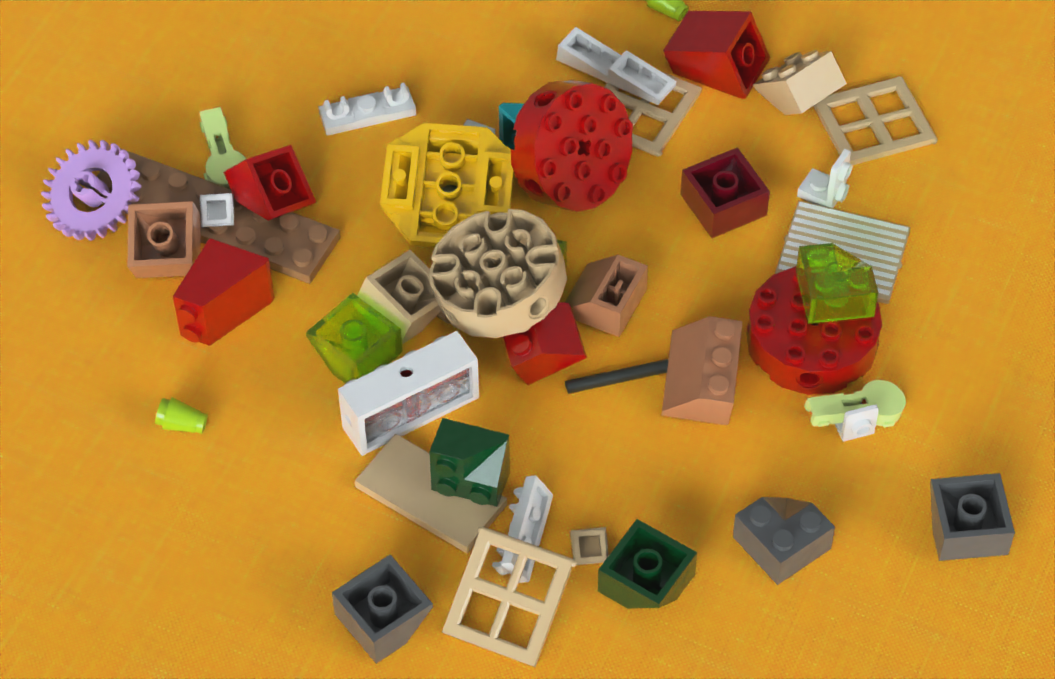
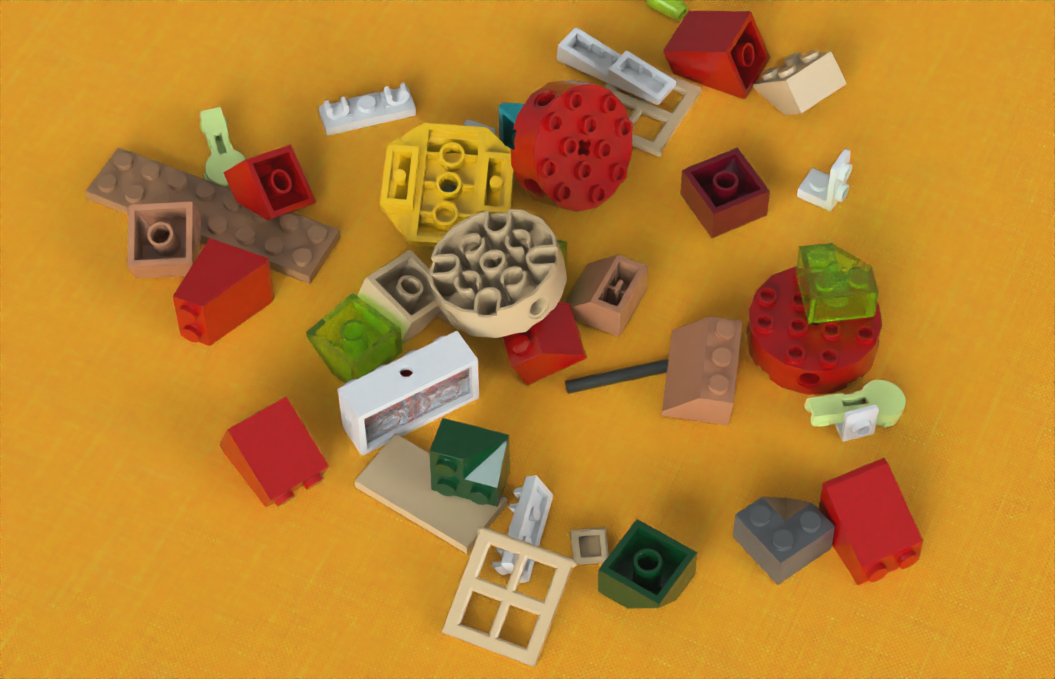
(79, 171): lavender gear -> none
(180, 417): lime cone -> none
(217, 210): white slope -> none
(274, 453): none -> red slope
(381, 608): dark grey slope -> none
(866, 238): piece -> none
(870, 522): none -> red slope
(875, 121): tan window -> none
(970, 517): dark grey slope -> none

